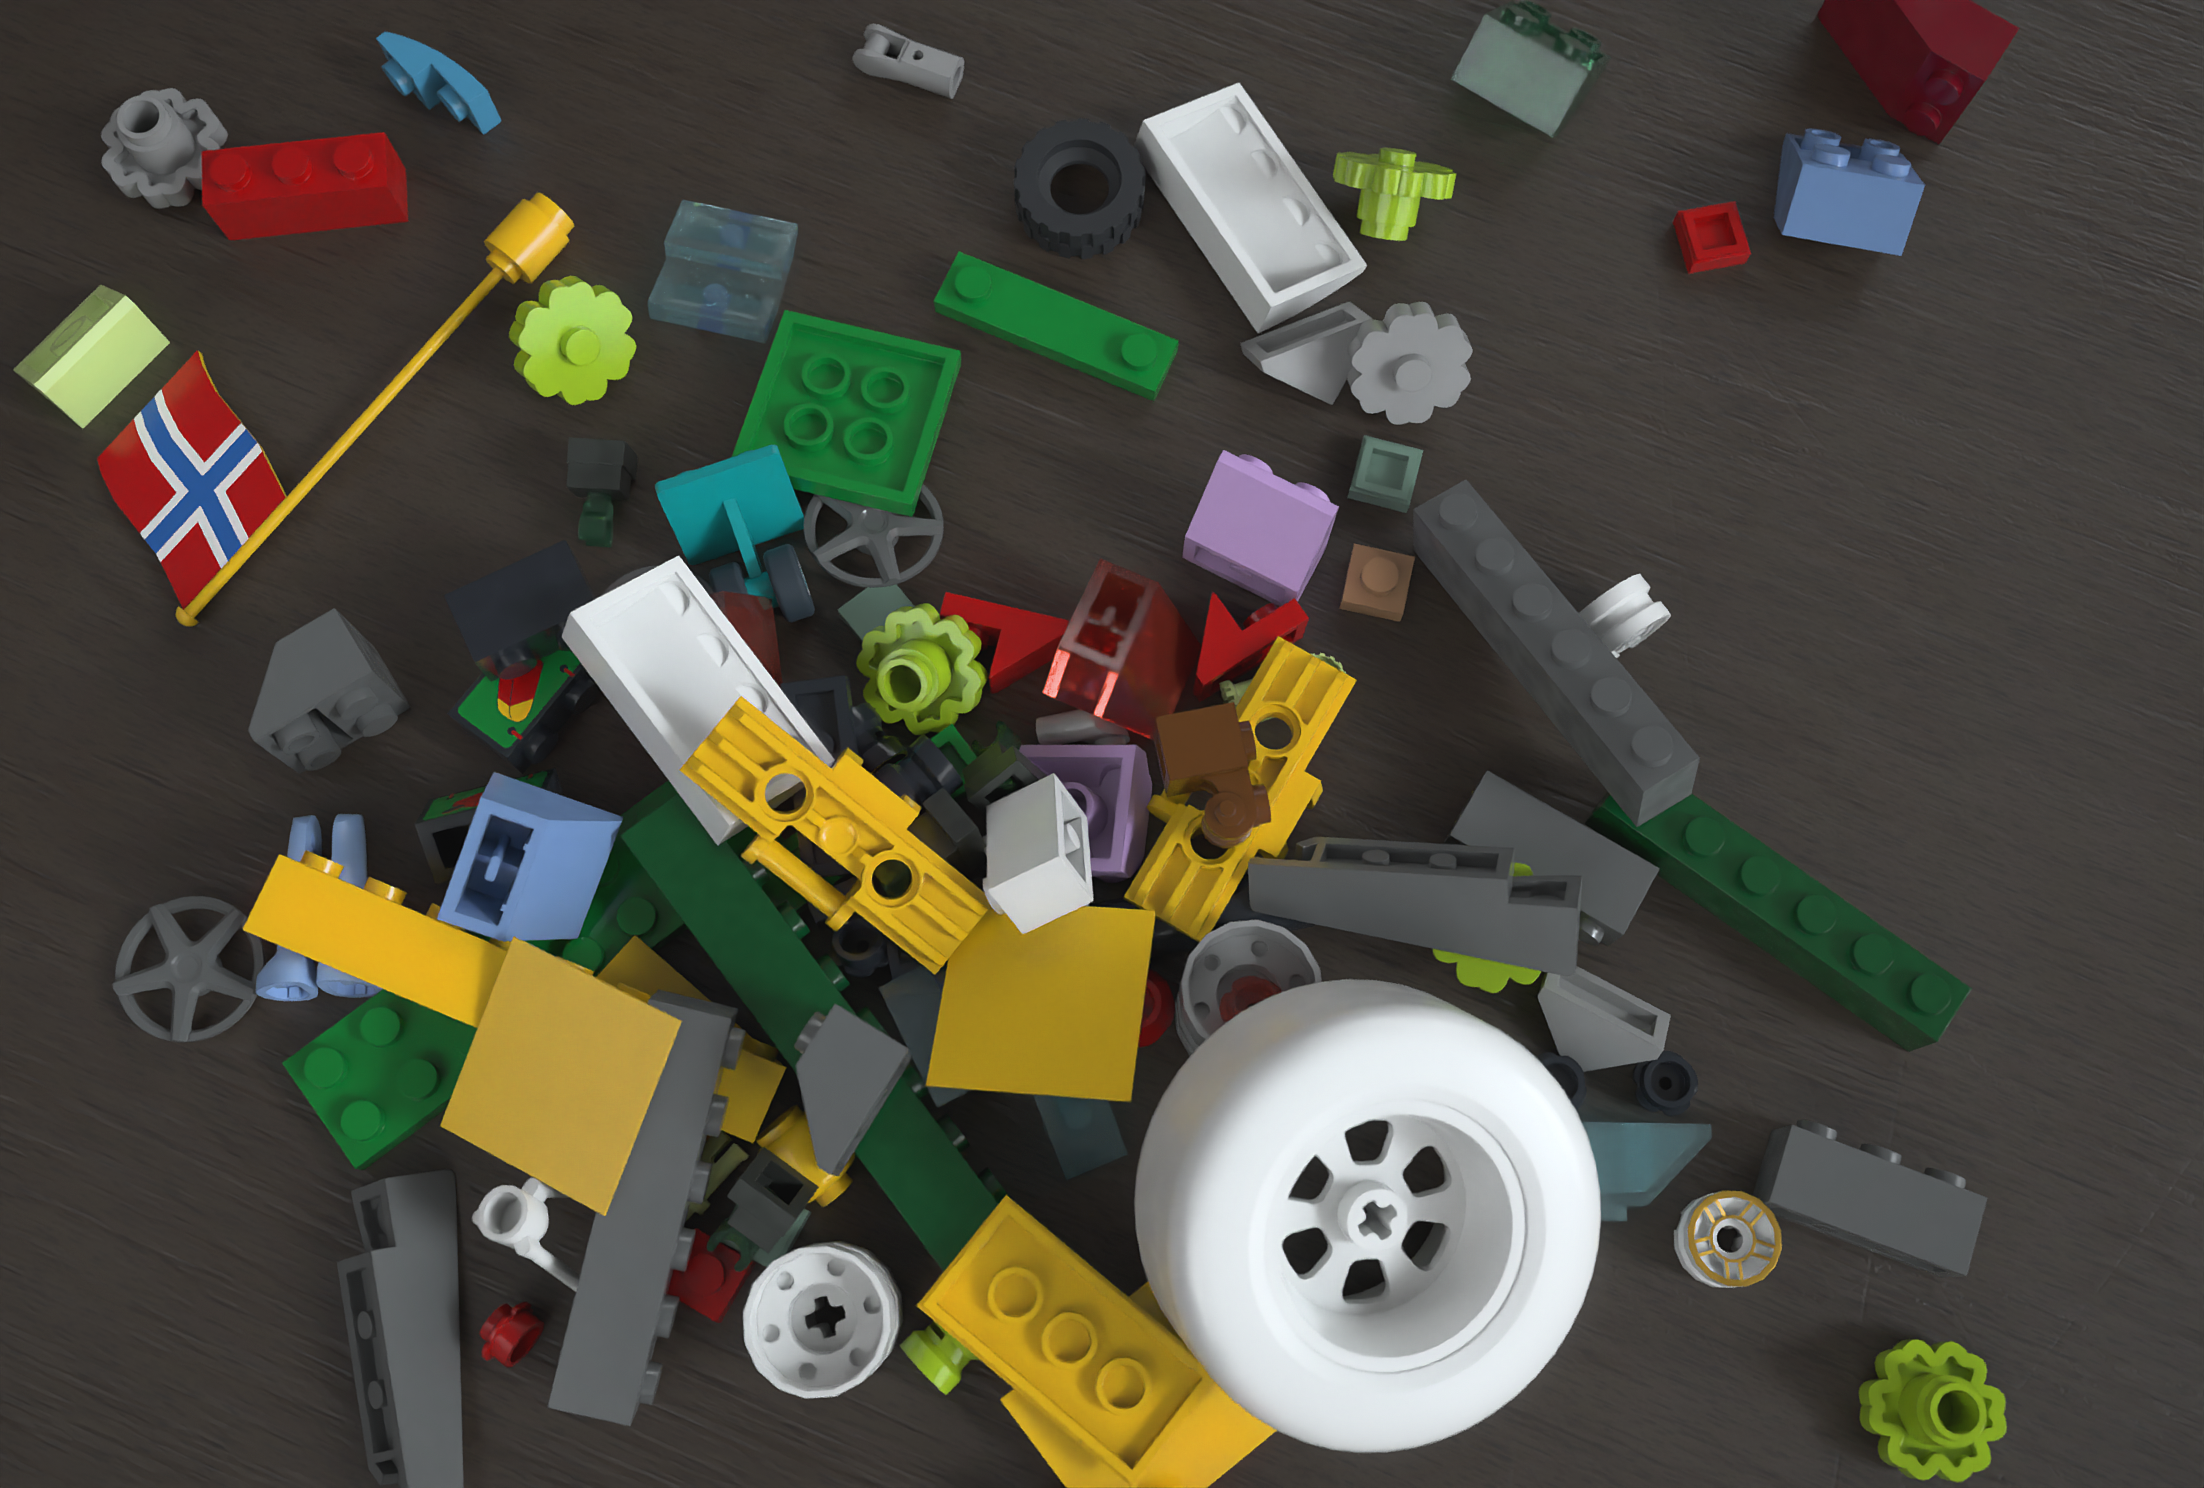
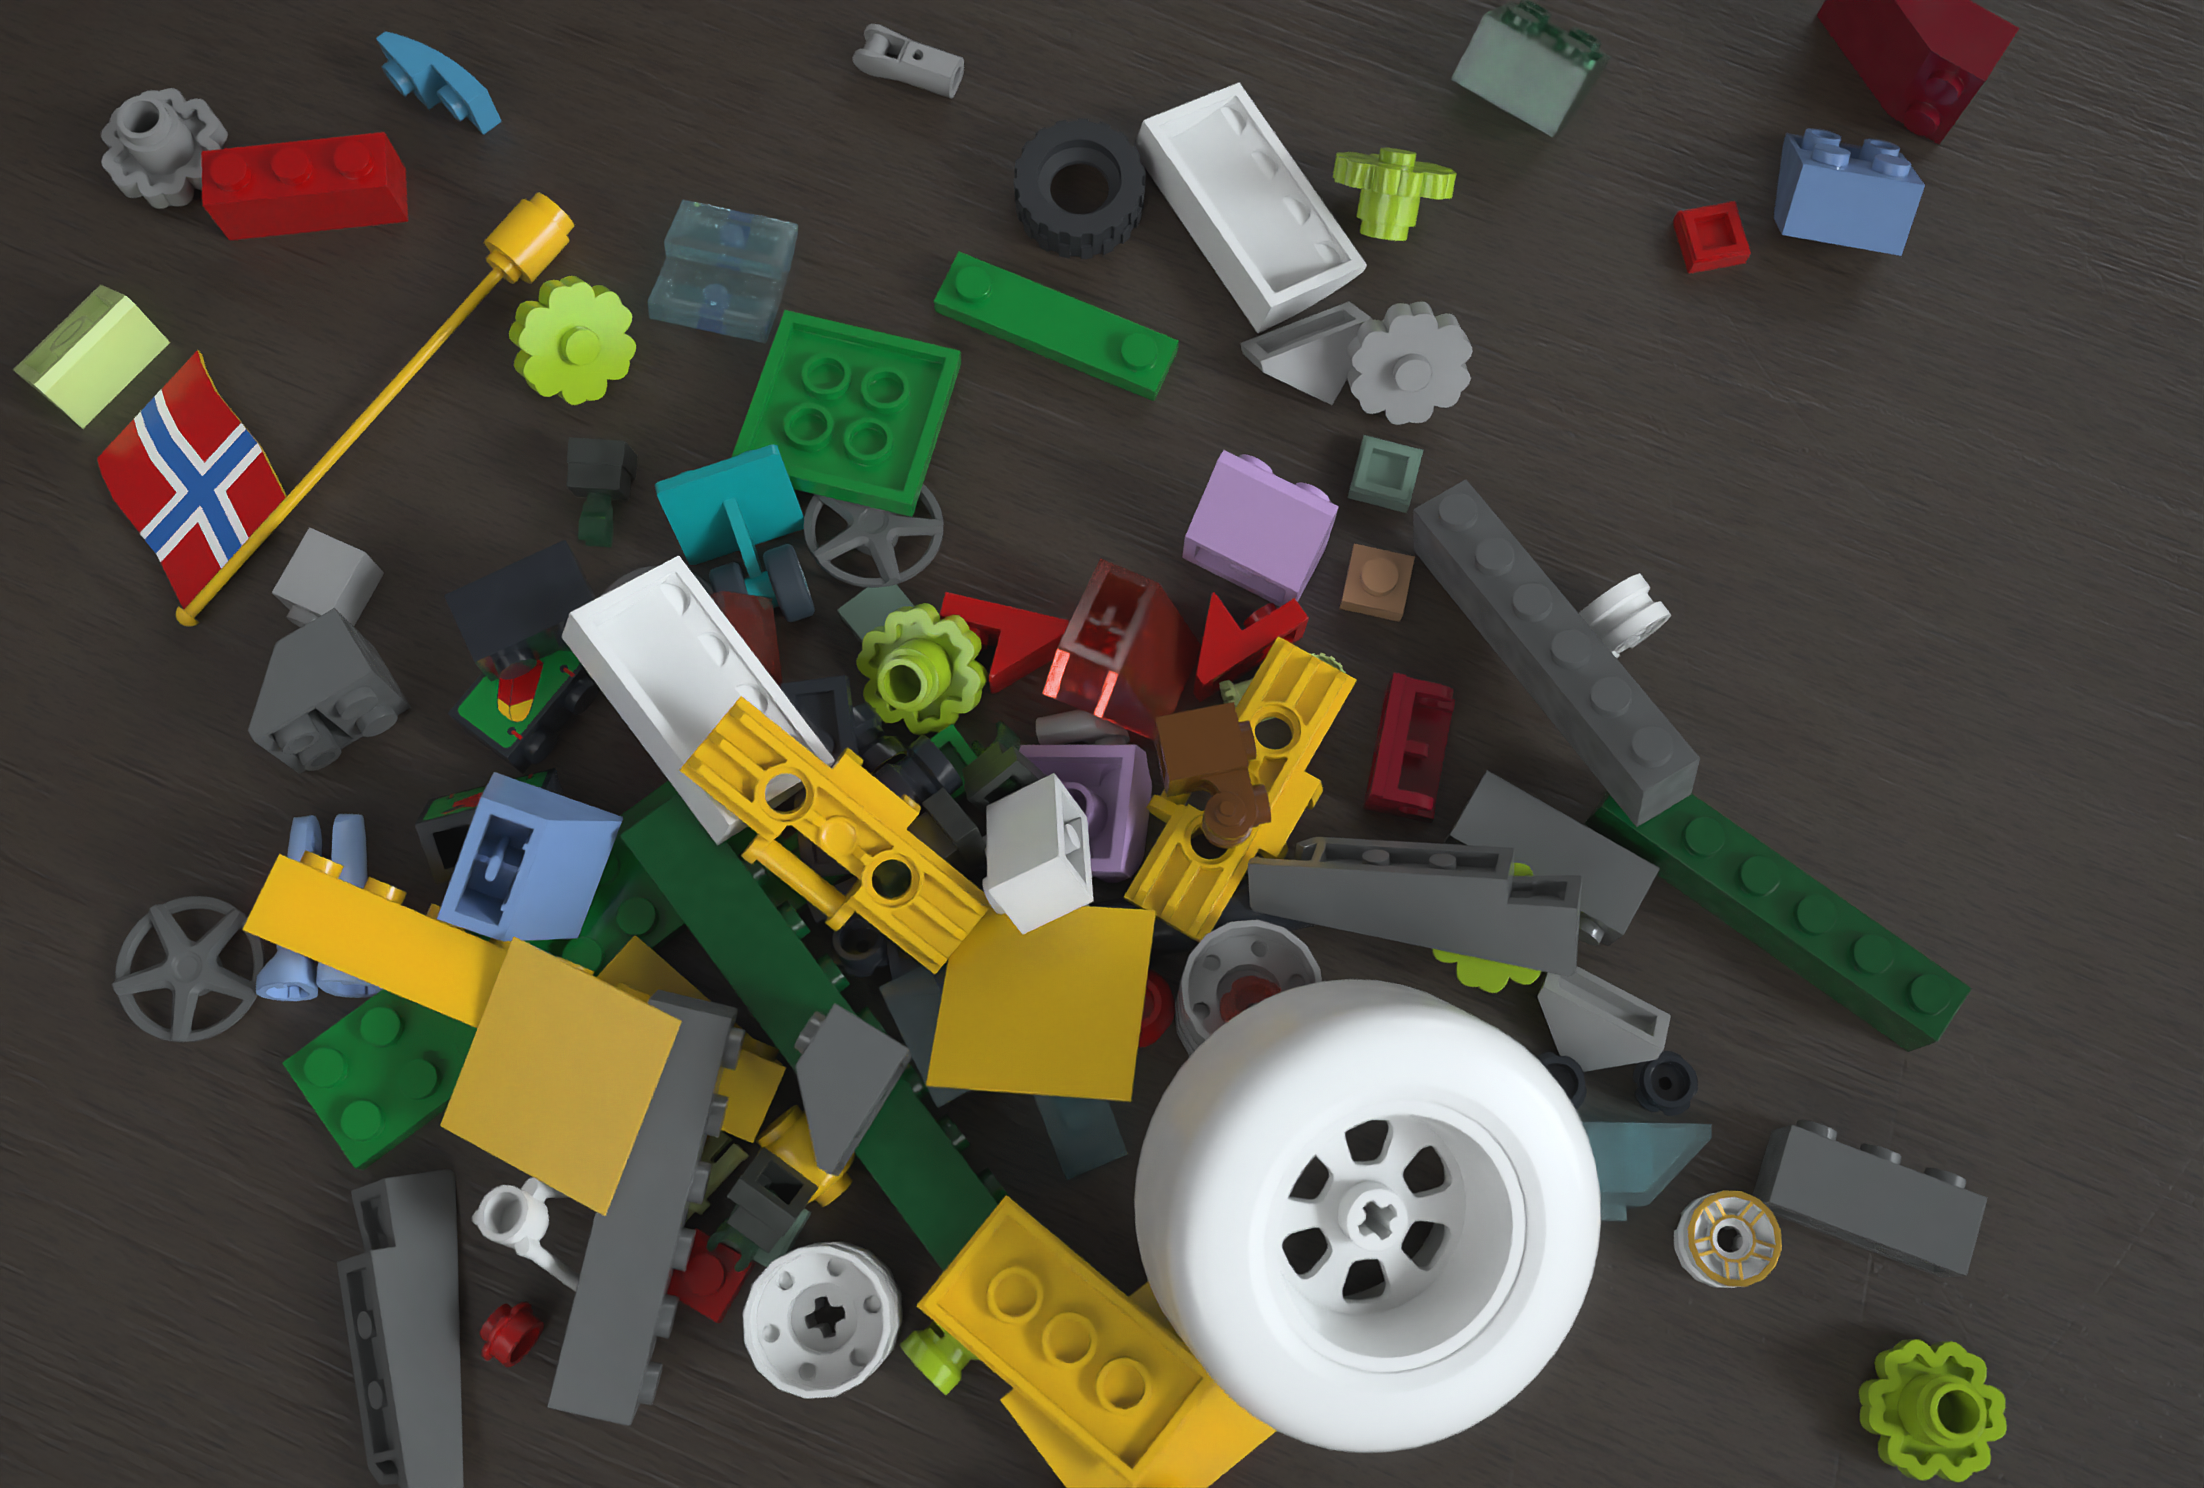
(326, 577): none -> light grey brick
(1409, 748): none -> dark red hinge

